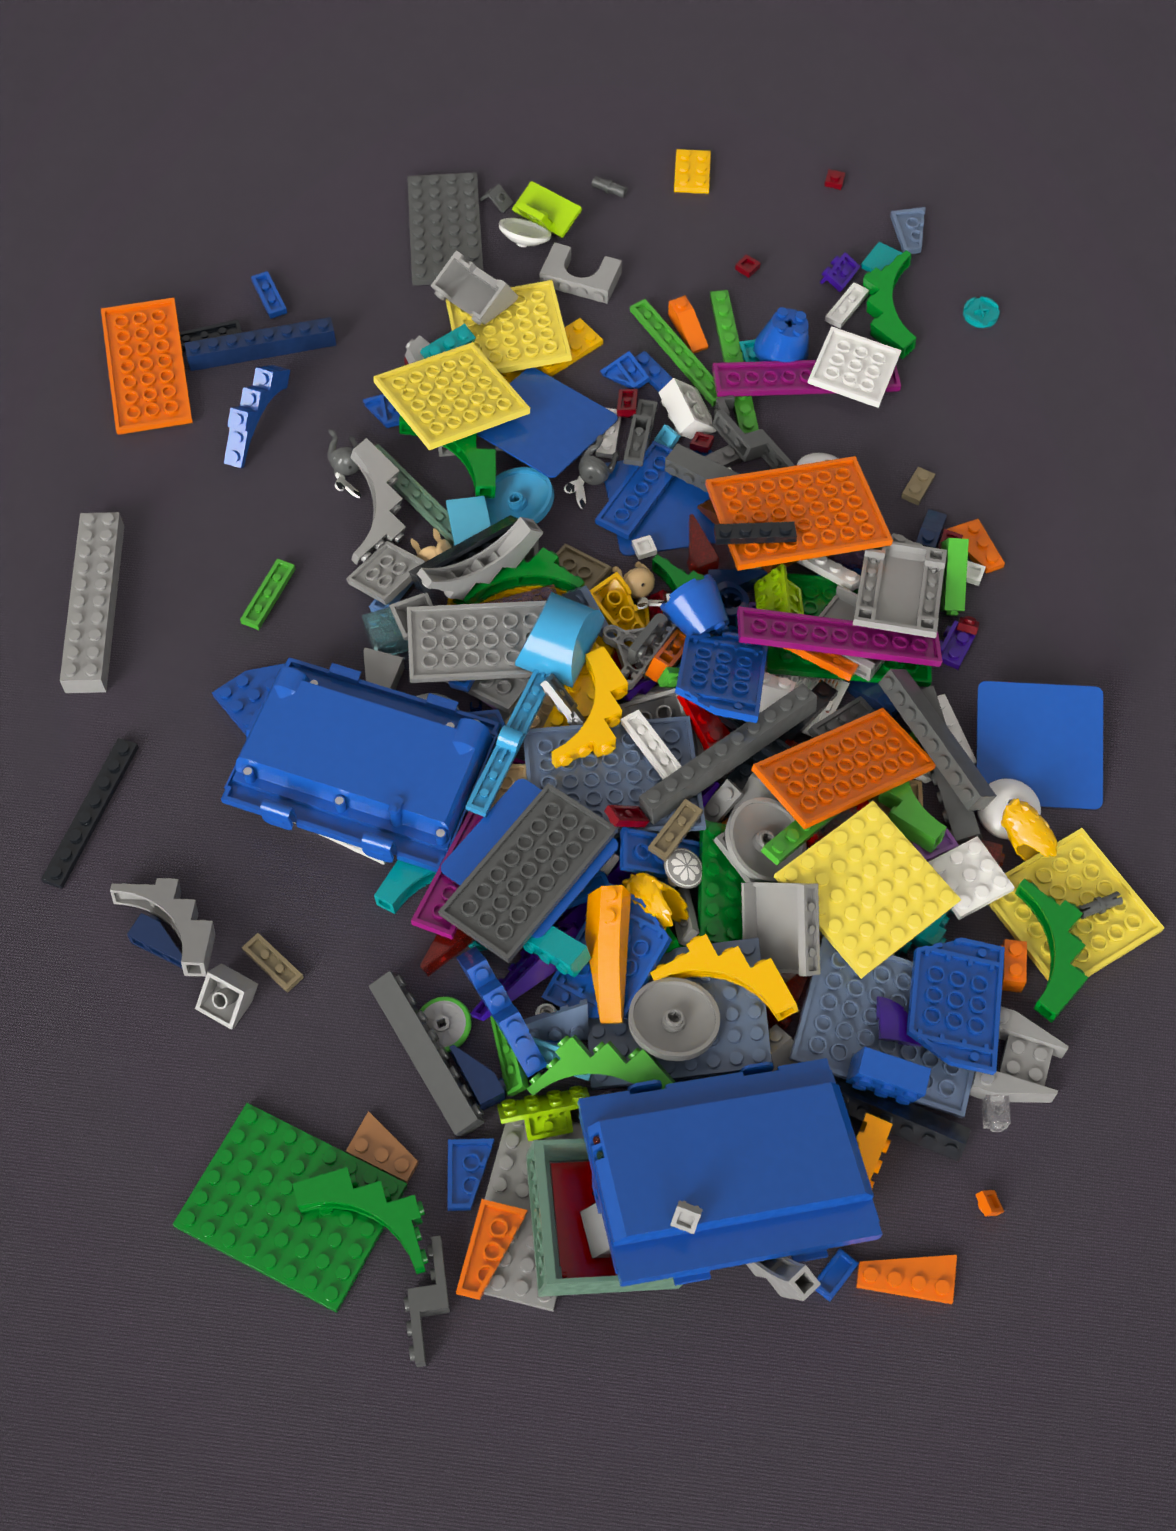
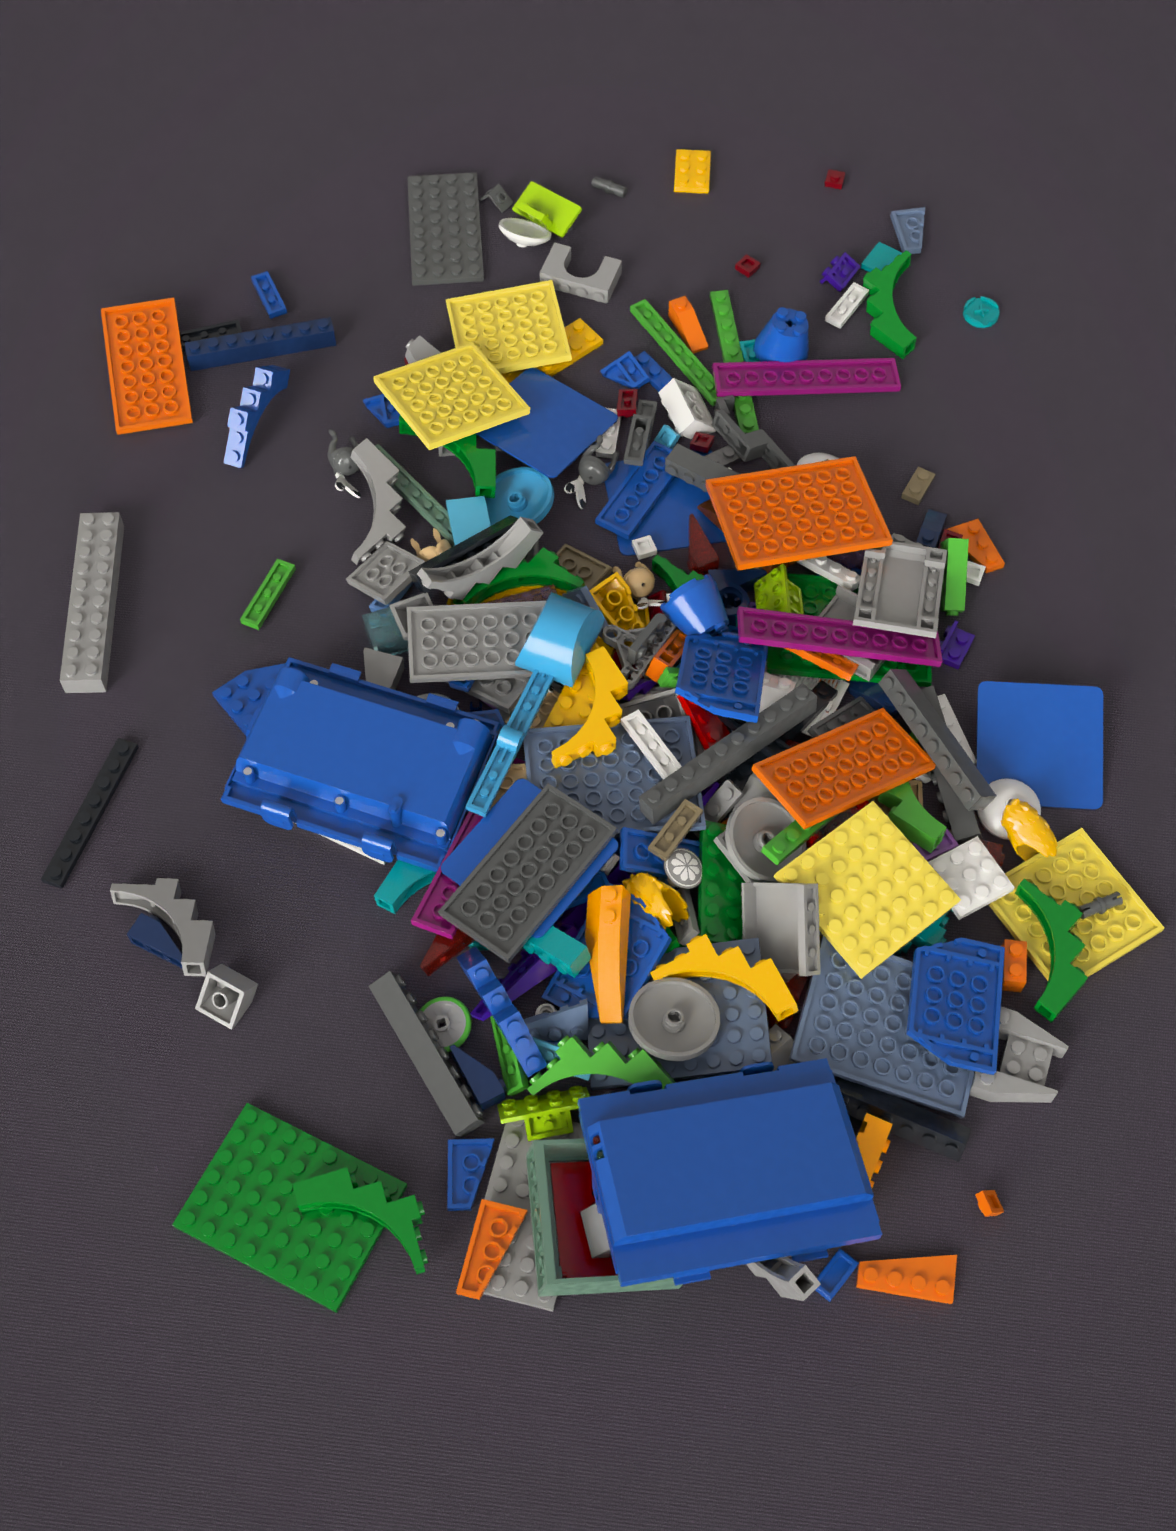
(272, 962): dark tan plate -> none
(382, 1150): medium nougat wing -> none
(427, 1302): dark grey bracket -> none
(454, 339): teal plate -> none
(473, 290): light grey windscreen -> none
(562, 700): dark grey hinge -> none
(626, 816): dark red plate -> none
(686, 1217): light grey tile -> none
(755, 533): black plate -> none
(854, 367): white plate -> none
(888, 1076): blue brick -> none
(893, 1022): dark purple brick -> none
(968, 625): dark red plate -> none
(1001, 1106): clear brick -> none

